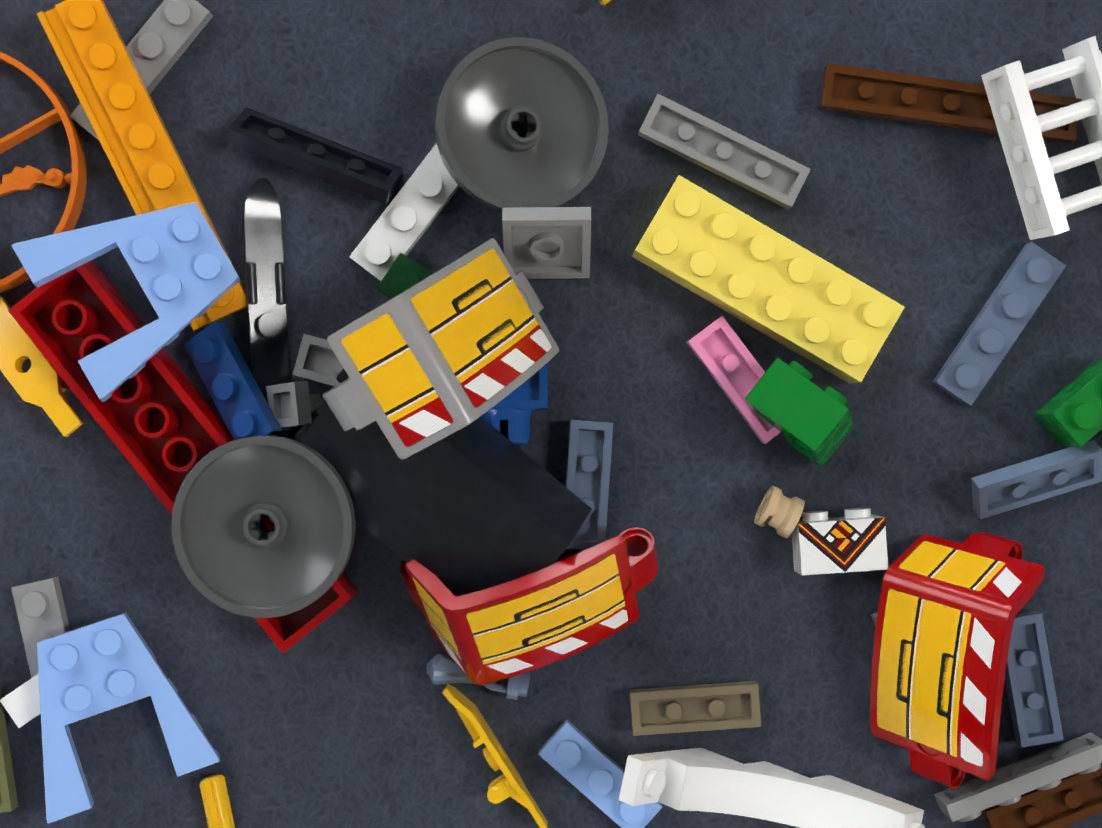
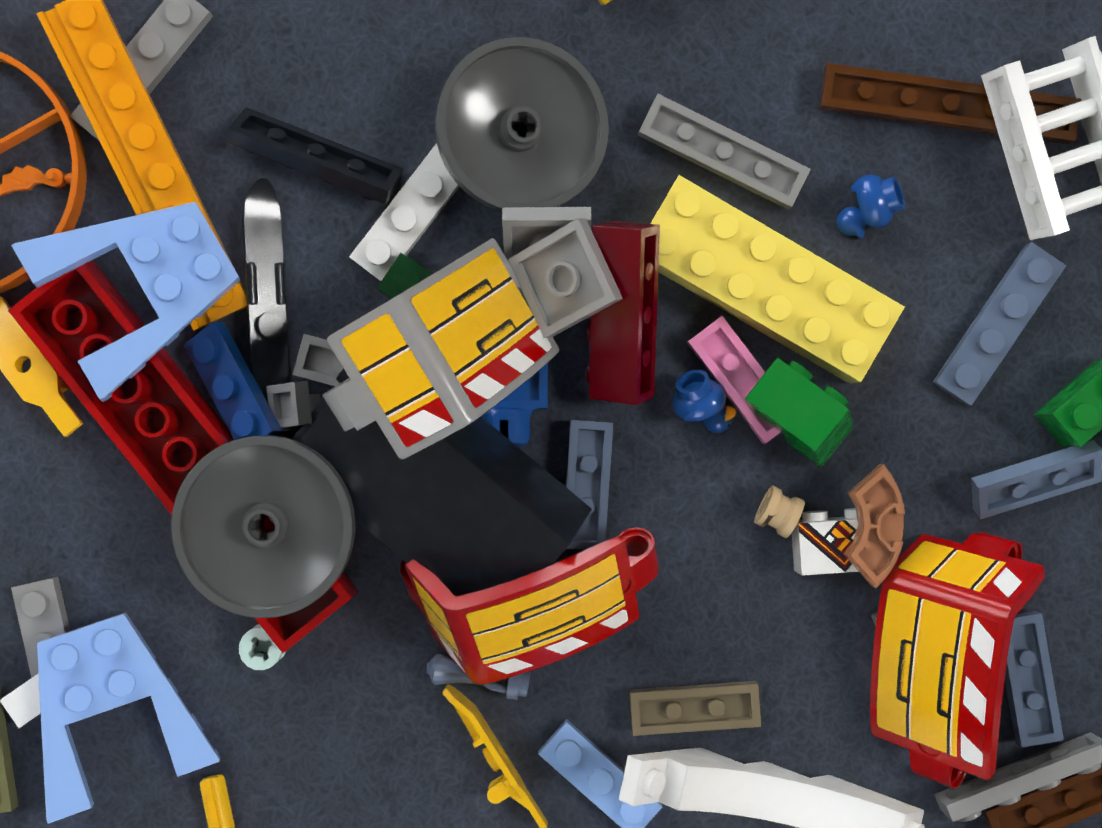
(251, 653): none -> light aqua wheel
(565, 278): none -> light grey tile
(625, 332): none -> dark red brick
(702, 399): none -> blue animal
(877, 204): none -> blue animal
(879, 525): none -> nougat tile

